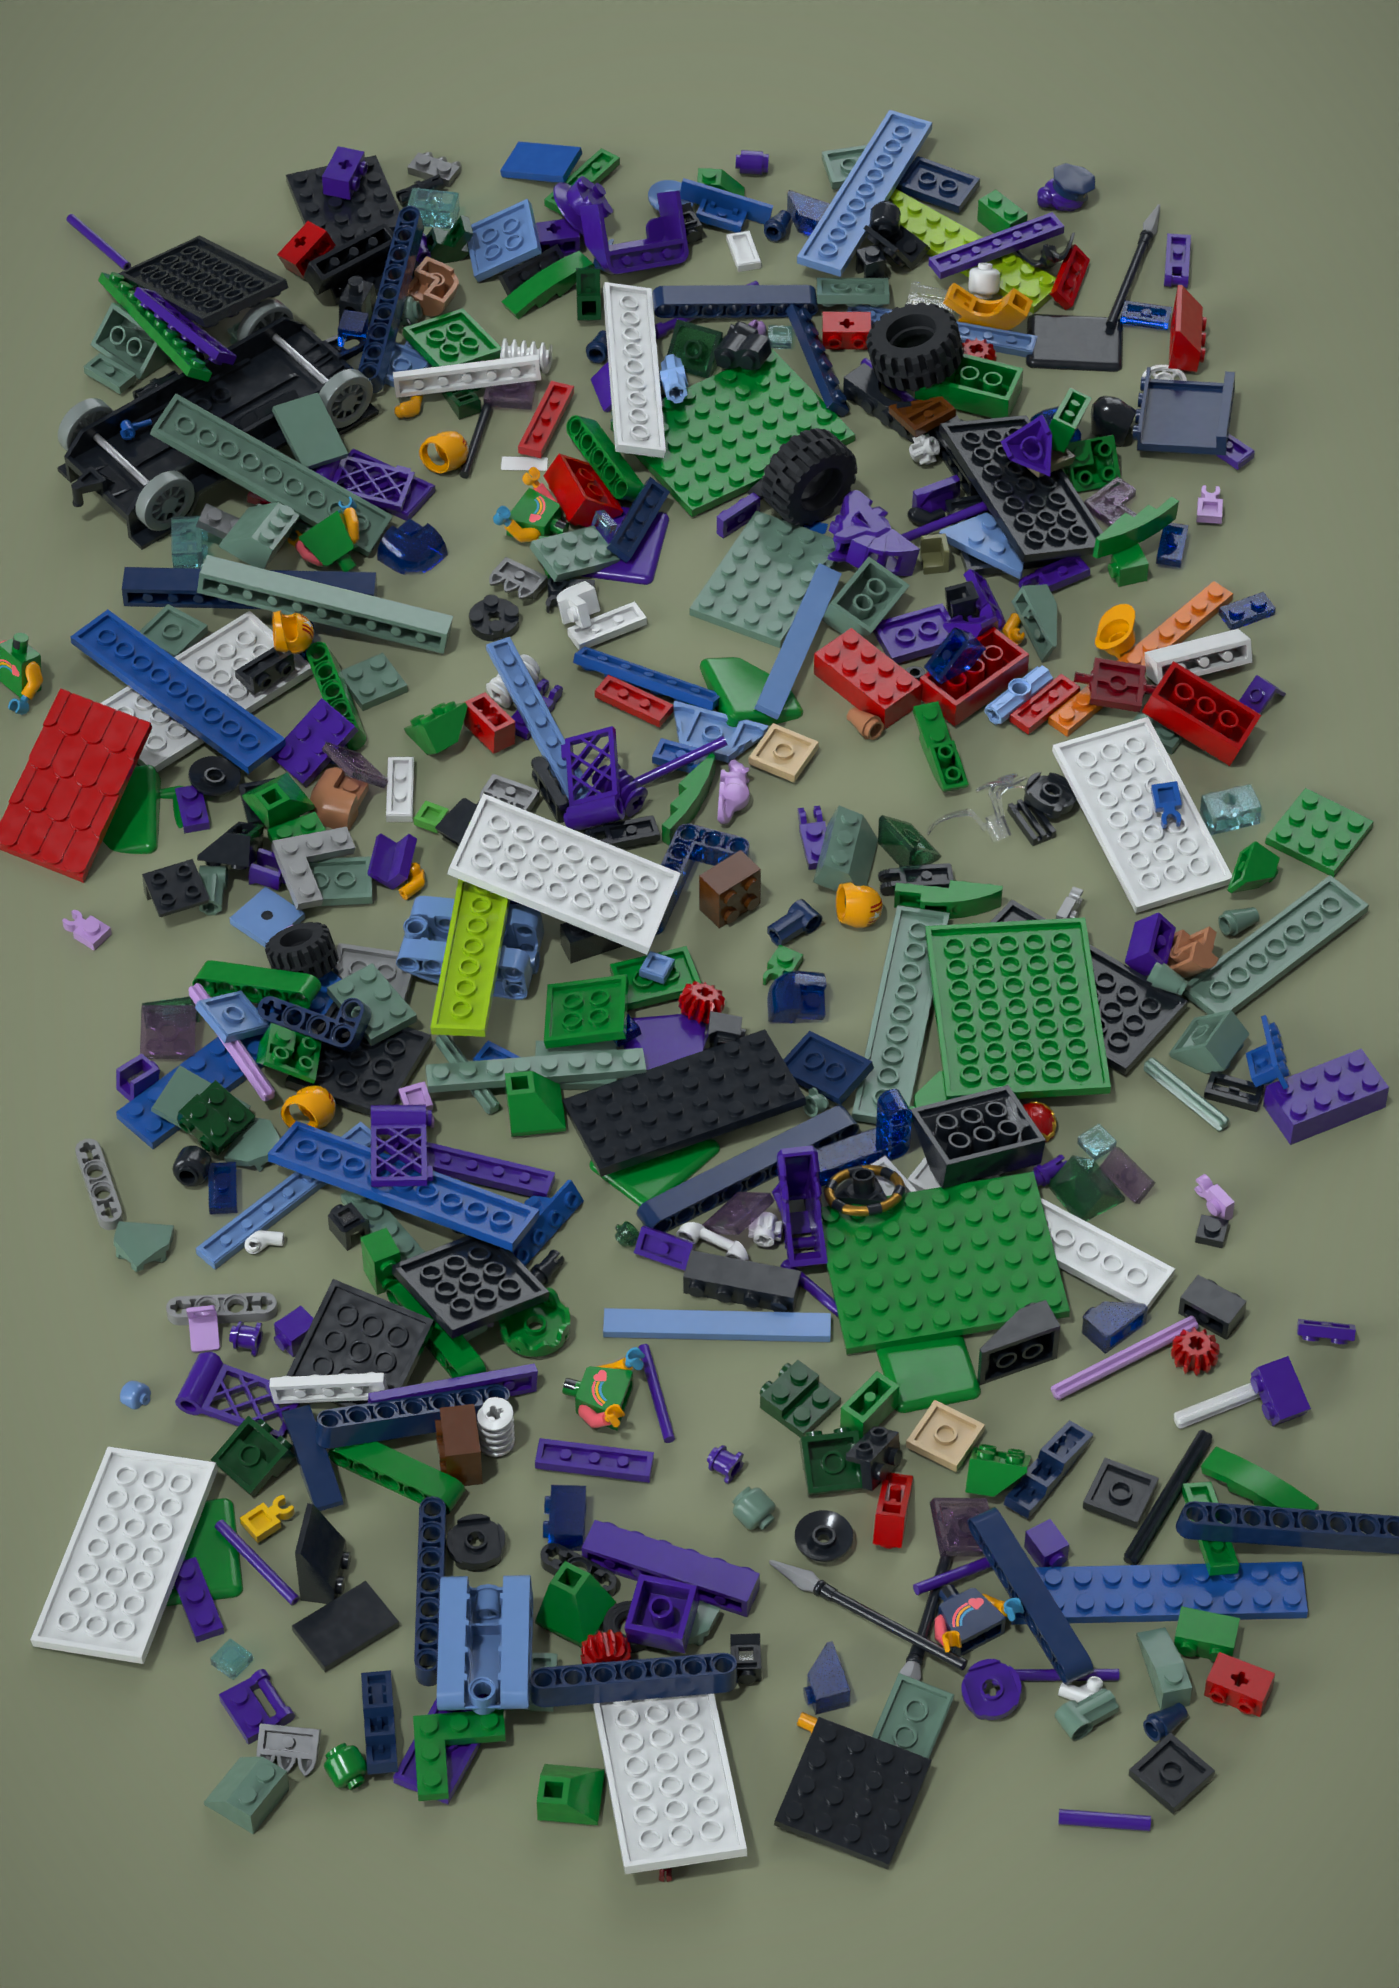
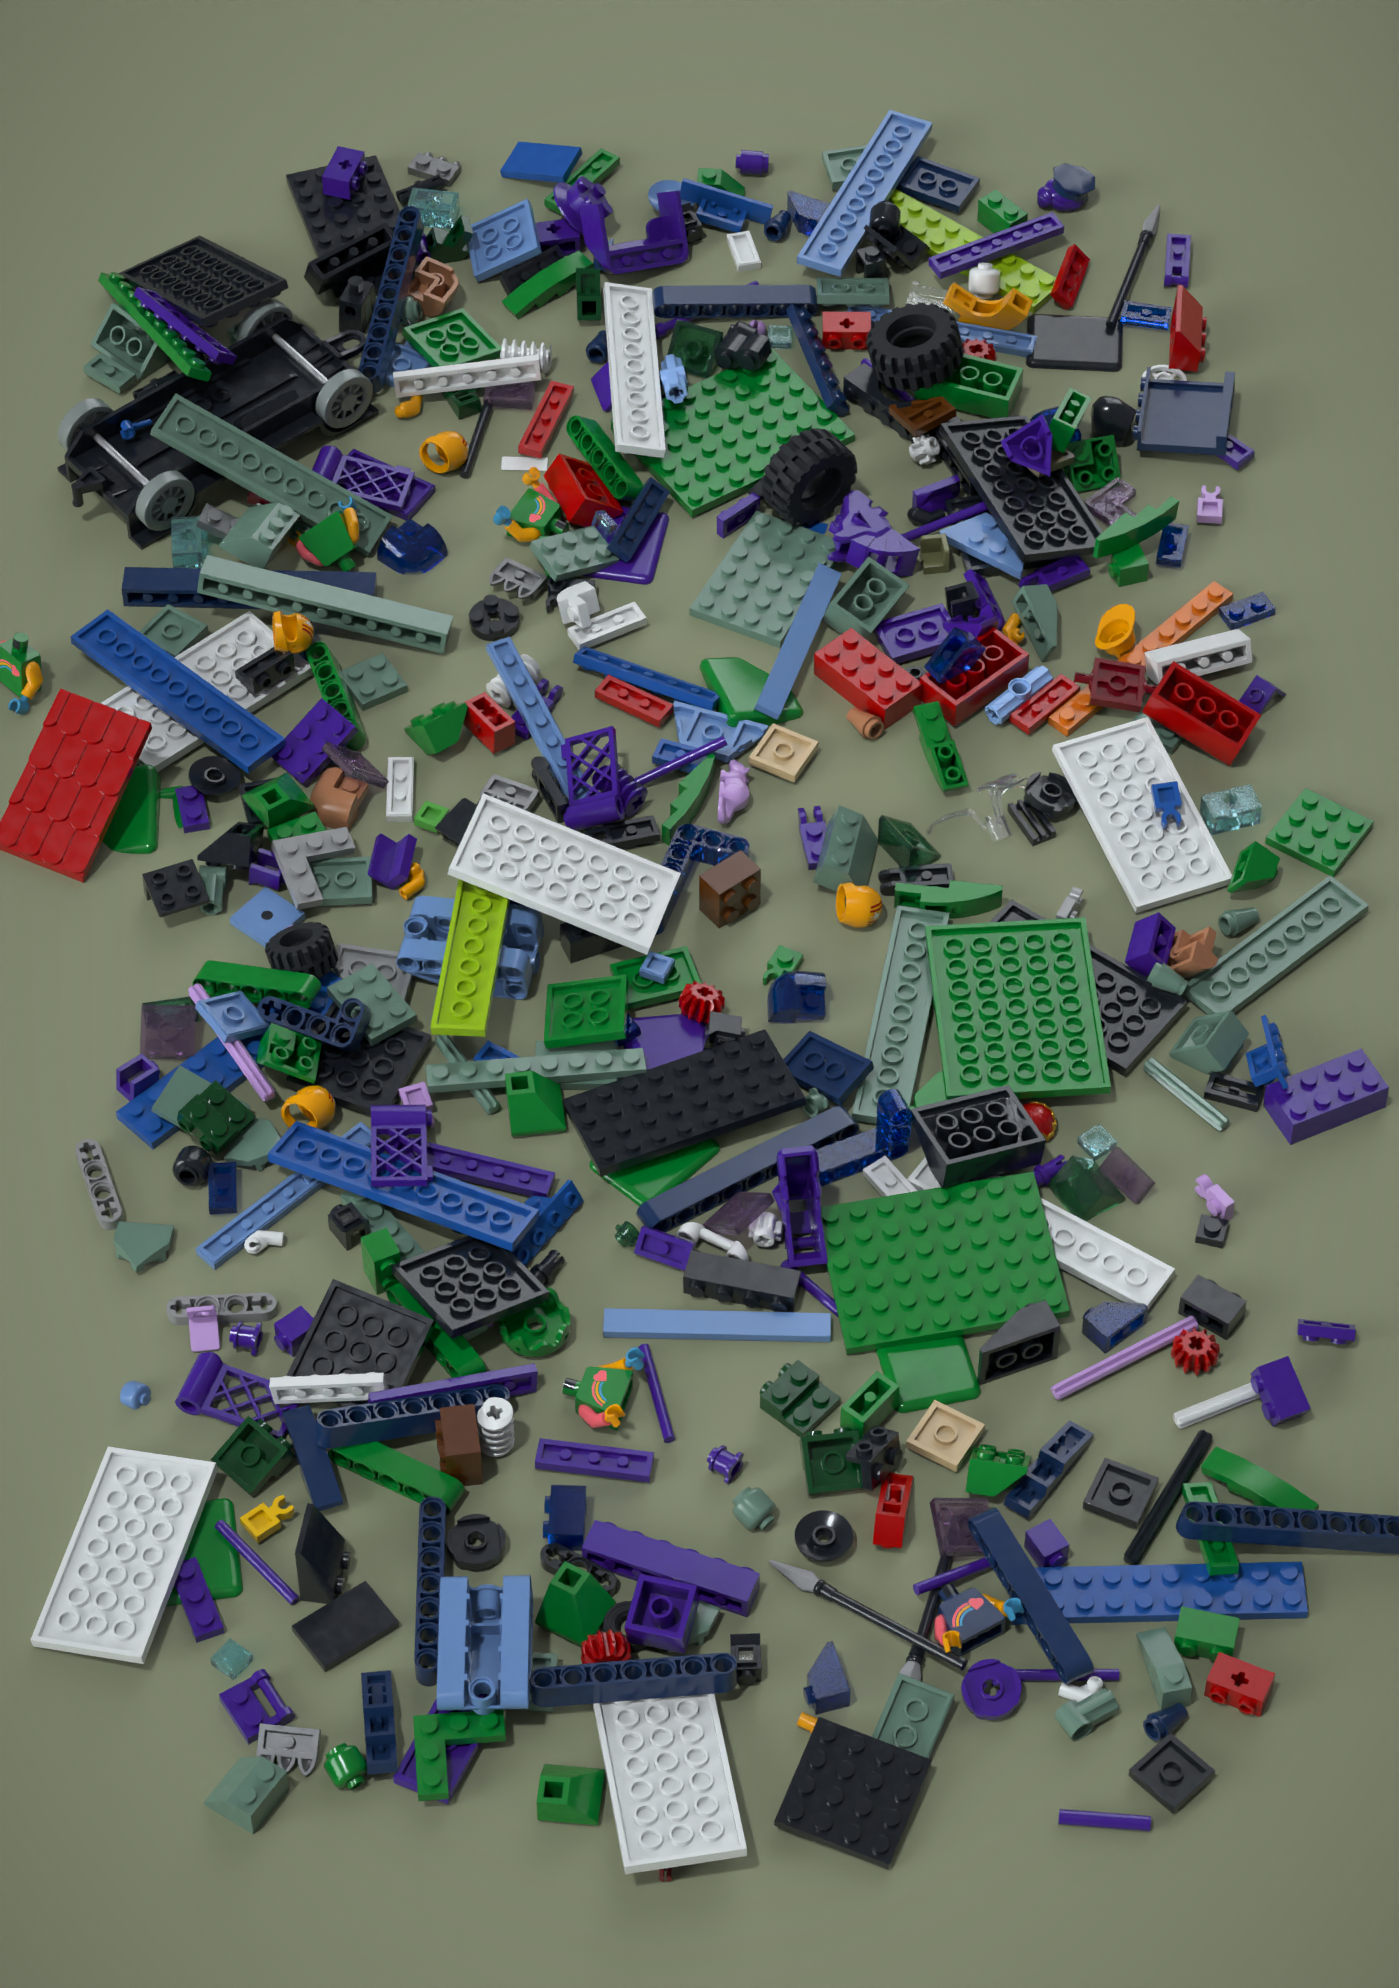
(89, 931): lavender plate -> none
(98, 242): dark purple piece -> none
(304, 247): red brick -> none
(310, 431): sand green tile -> none
(352, 324): clear blue panel -> none
(799, 919): dark blue piece -> none
(863, 1190): black piece -> none
(1049, 255): black animal -> none

